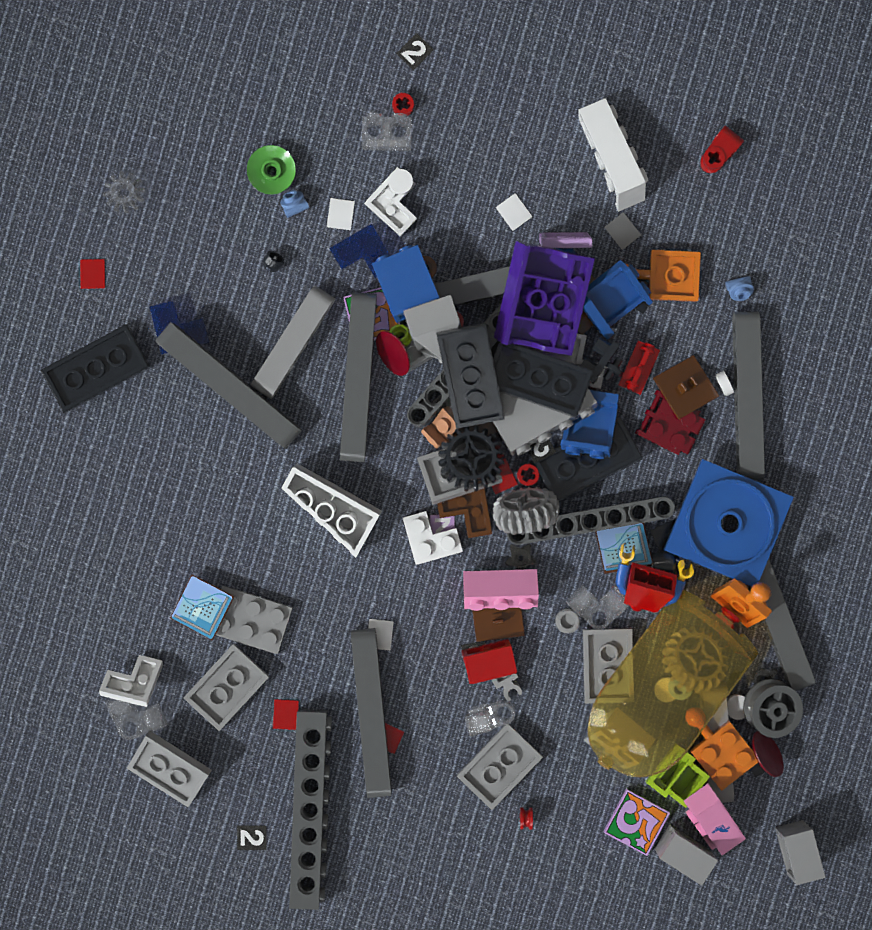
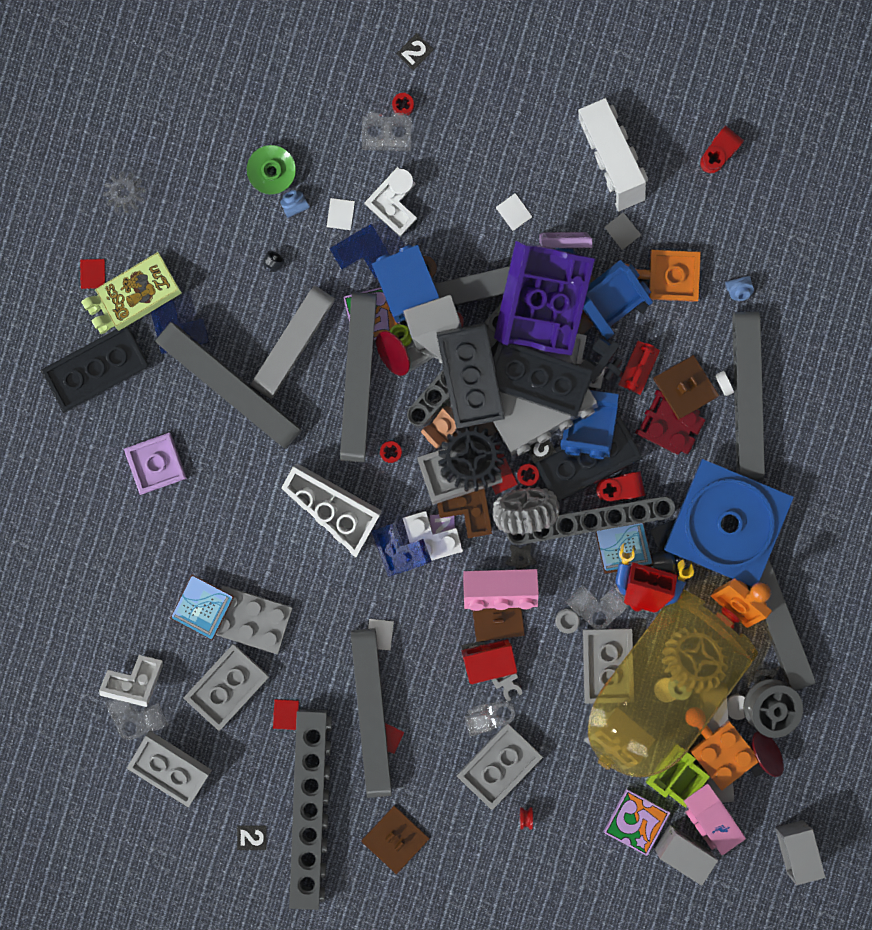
(132, 294): none -> yellowish green tile
(155, 463): none -> lavender tile
(389, 444): none -> red bush
(395, 839): none -> reddish brown piece
(396, 555): none -> clear blue plate
(625, 487): none -> red piece

